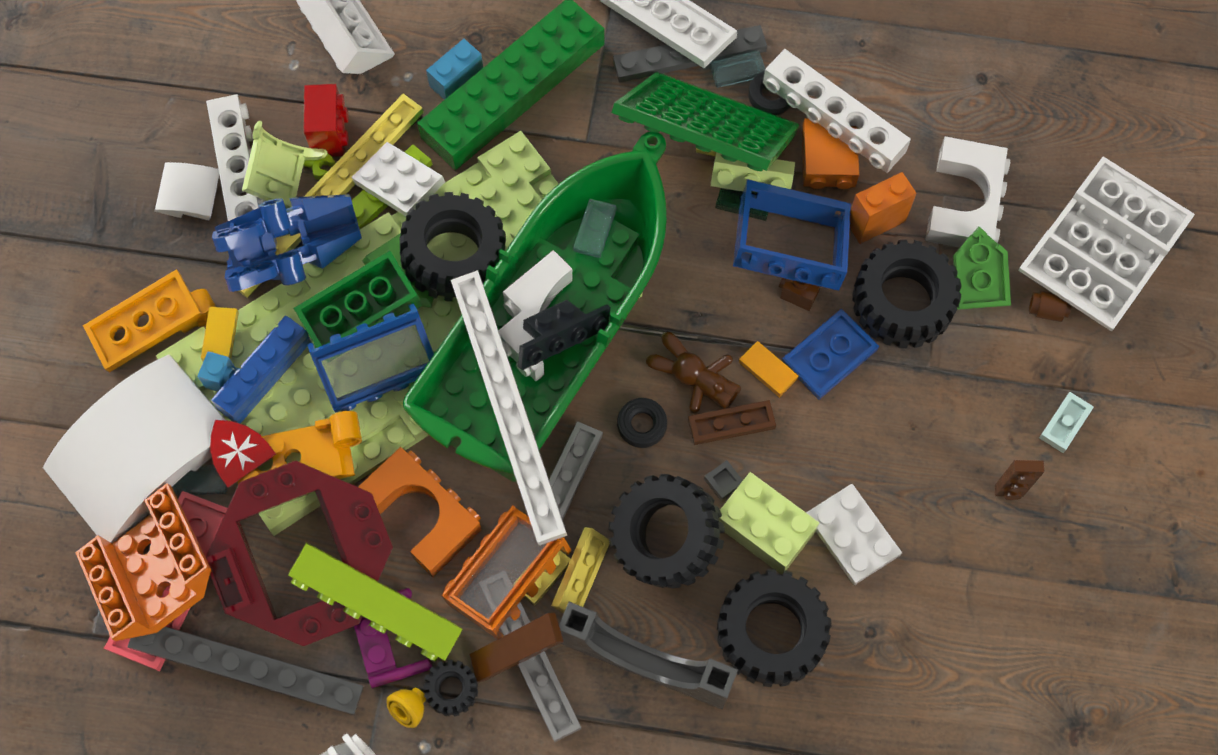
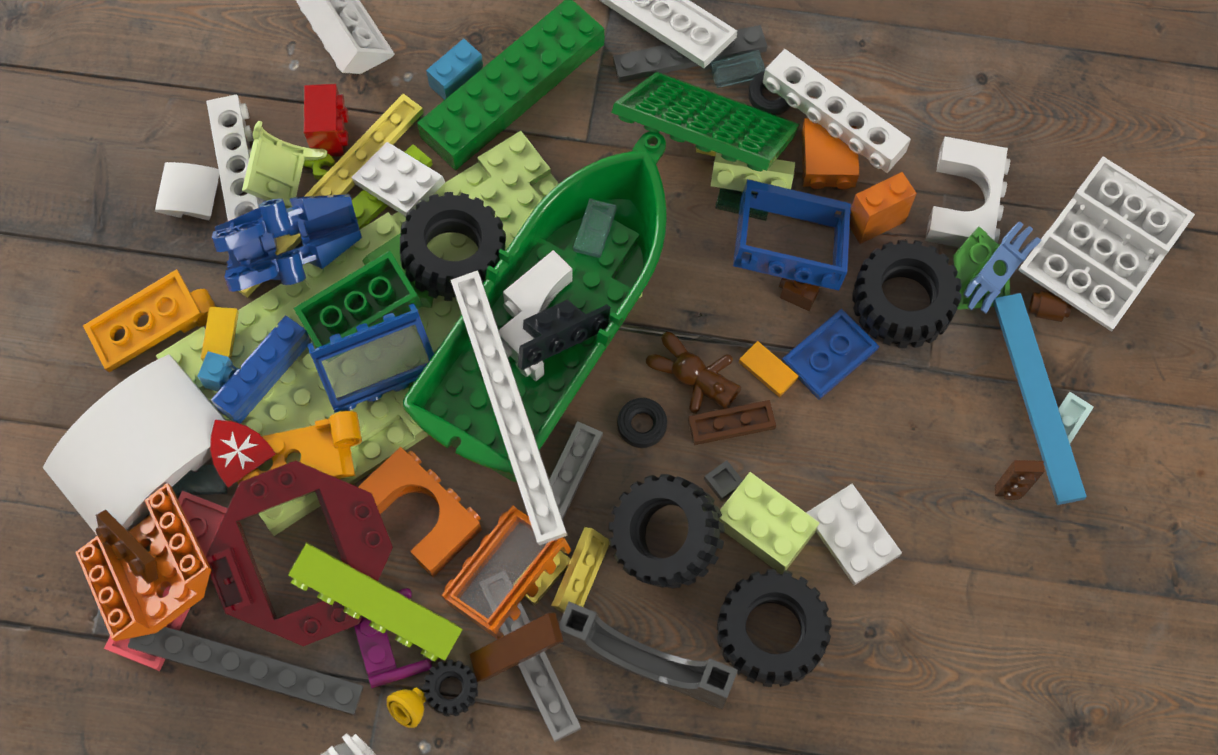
(126, 547): none -> reddish brown plate
(1010, 255): none -> medium blue piece
(1039, 399): none -> dark azure tile

